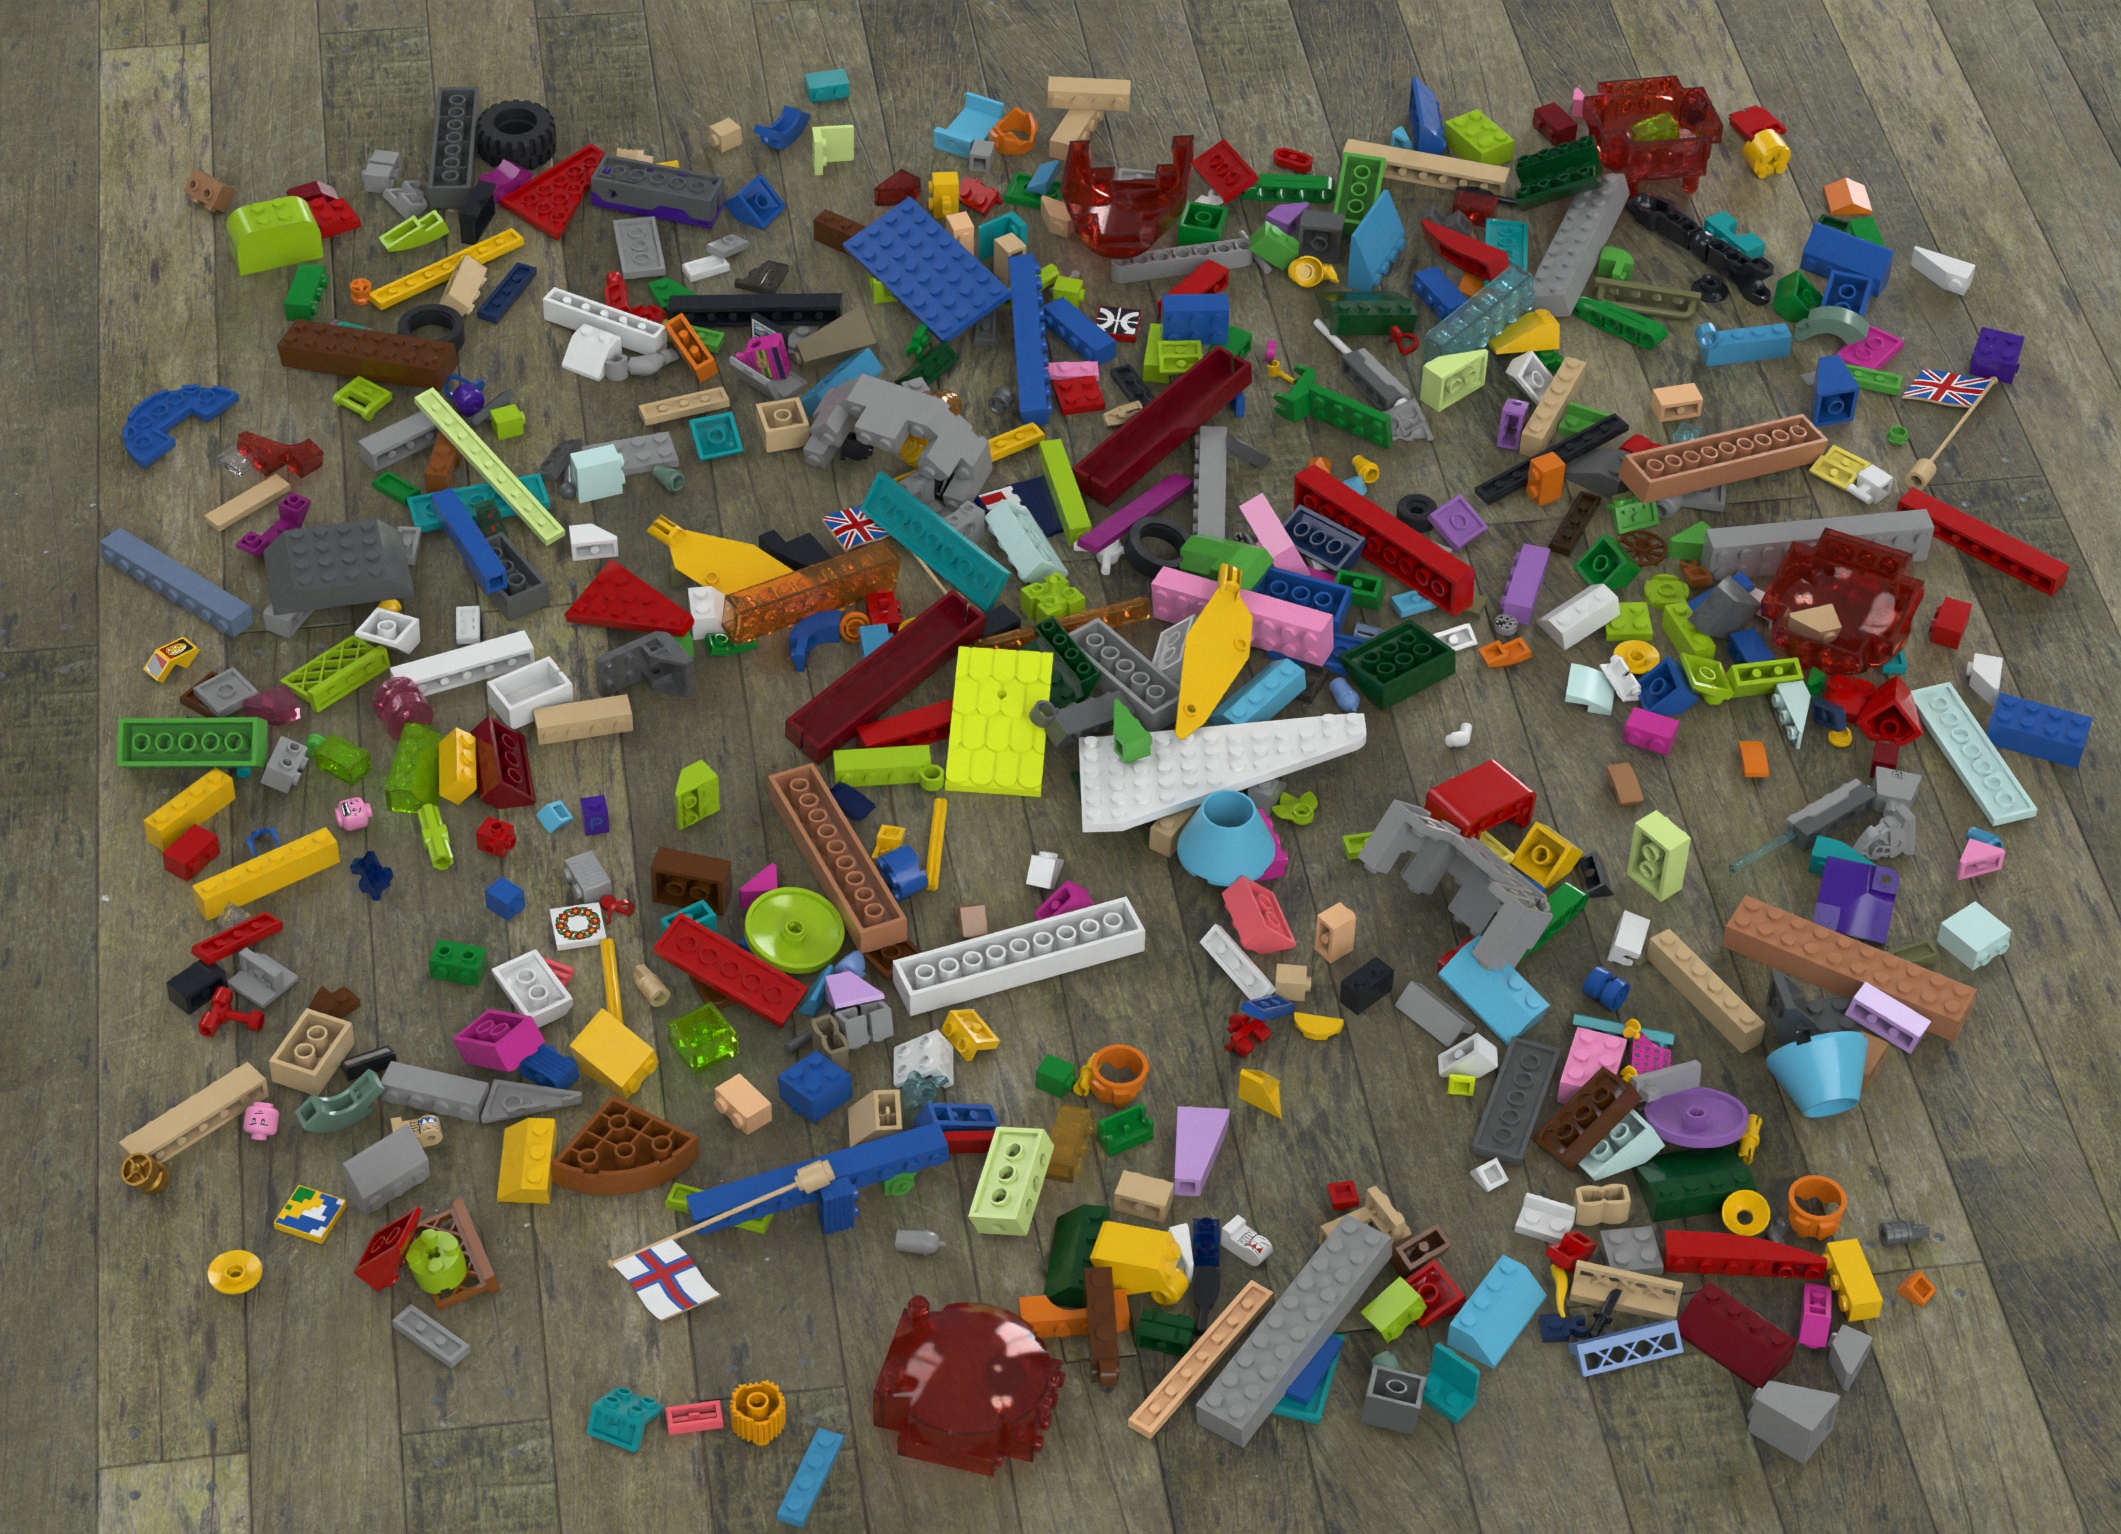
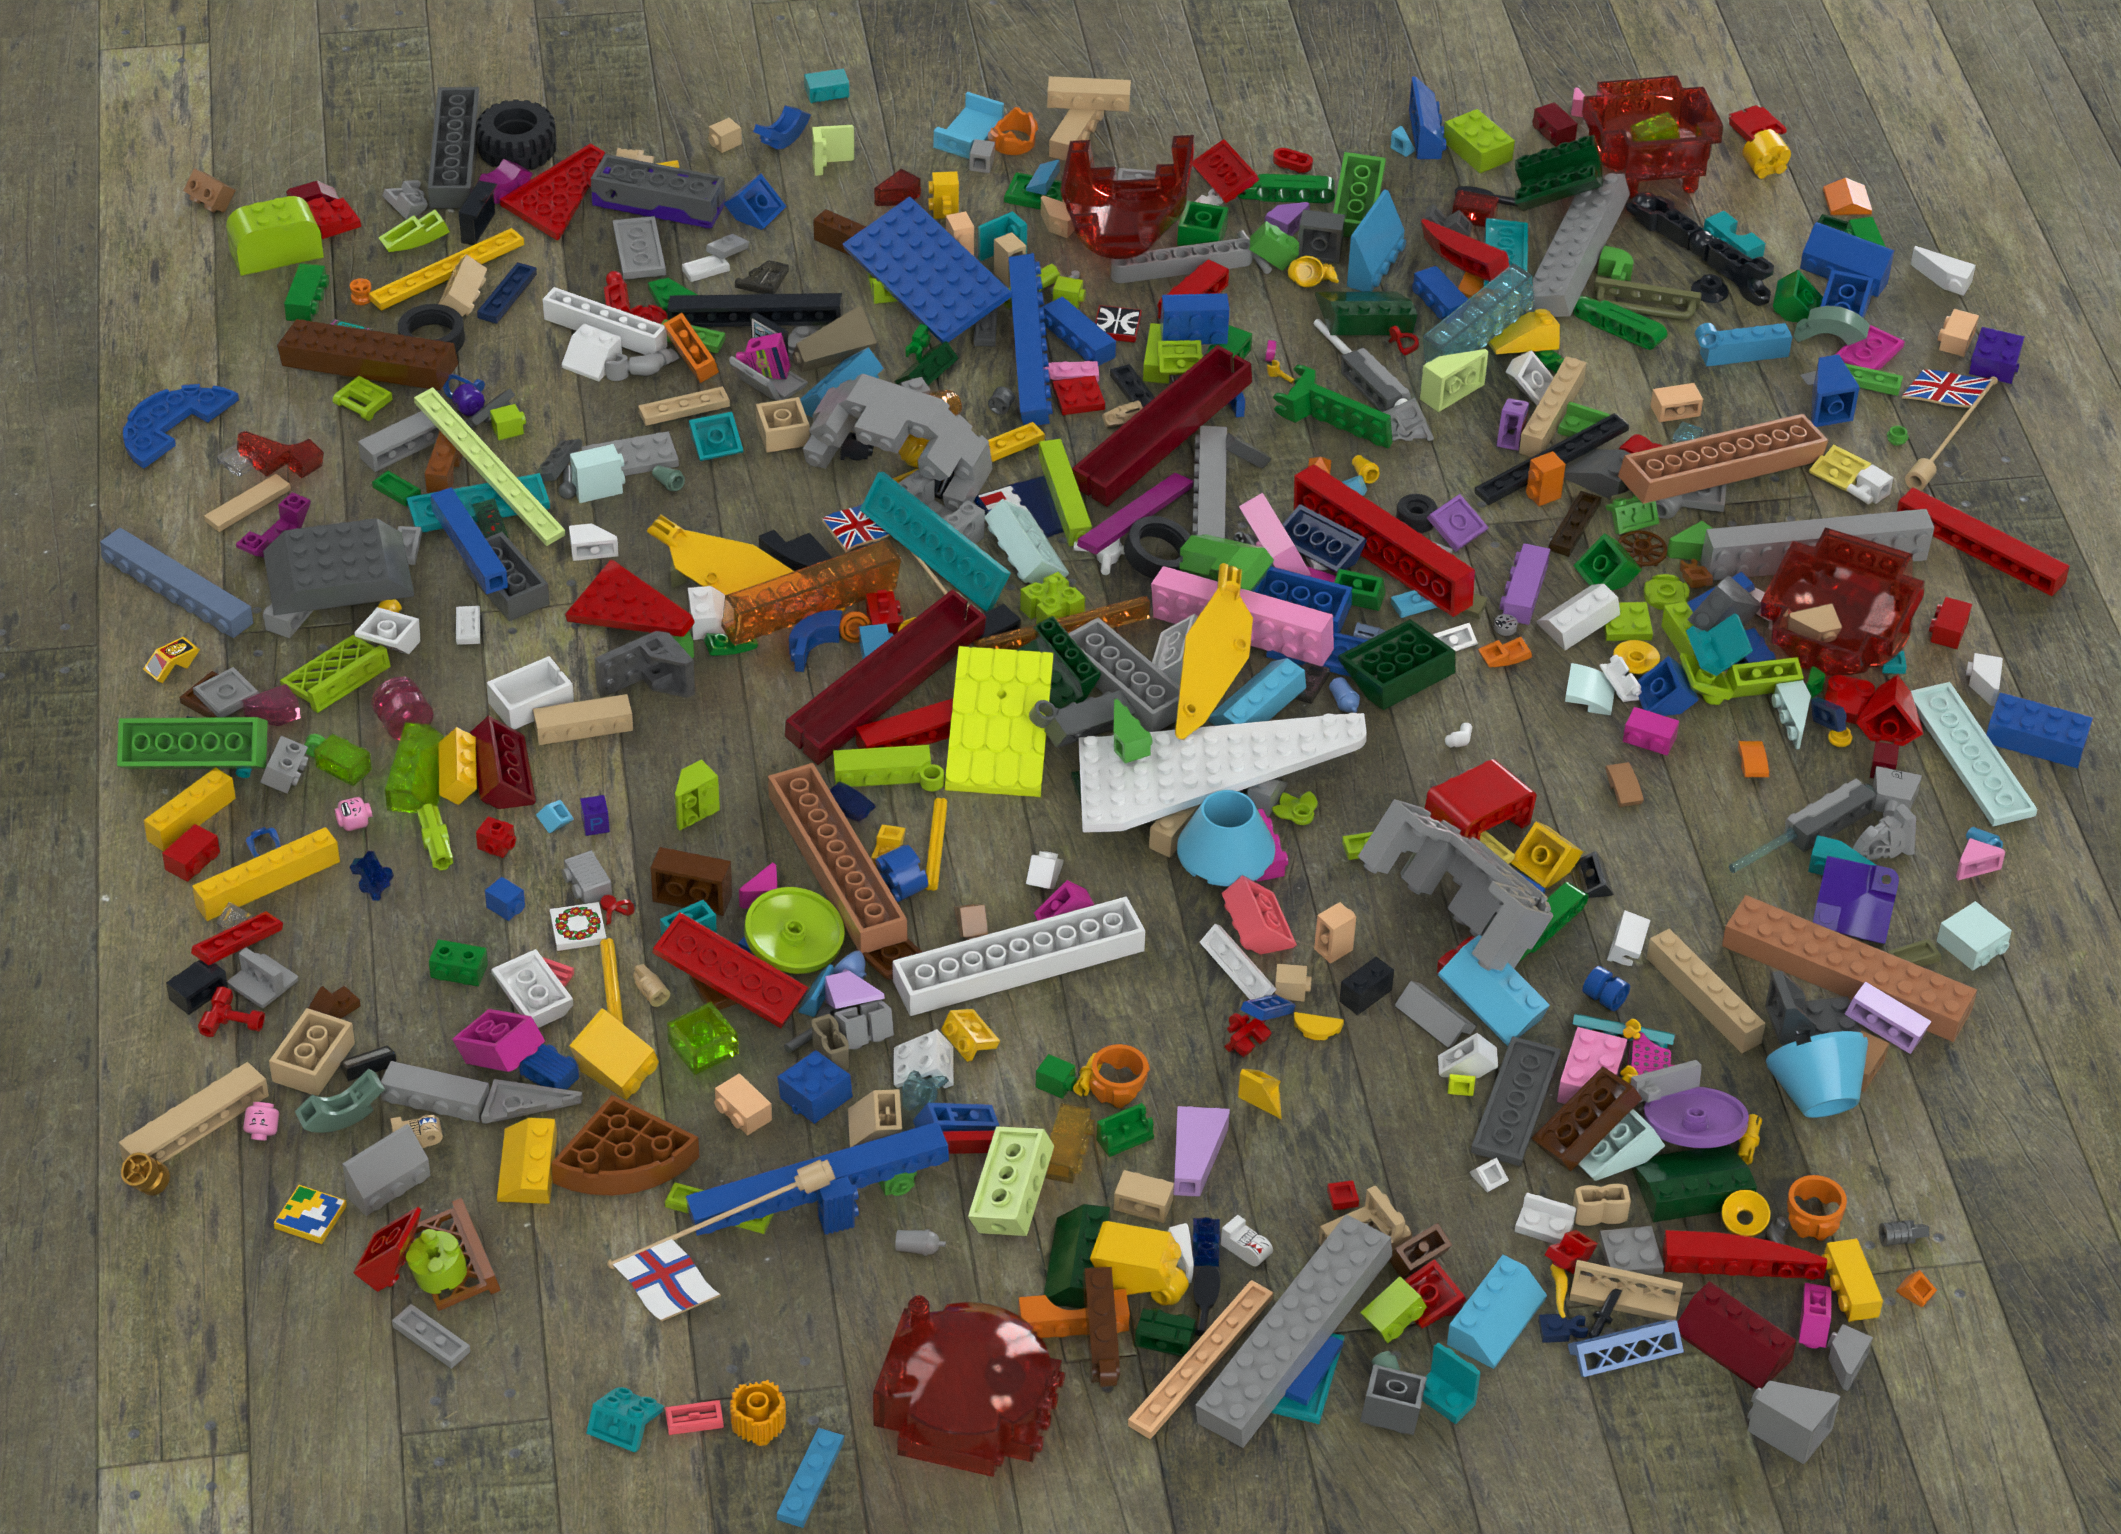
(235, 1272): yellow dish -> none
(381, 171): light grey piece -> none
(468, 663): white brick -> none
(977, 196): red bracket -> none
(1432, 168): tan brick -> none
(1658, 855): yellowish green brick -> none
(1721, 645): none -> teal bracket
(1958, 332): none -> light nougat brick

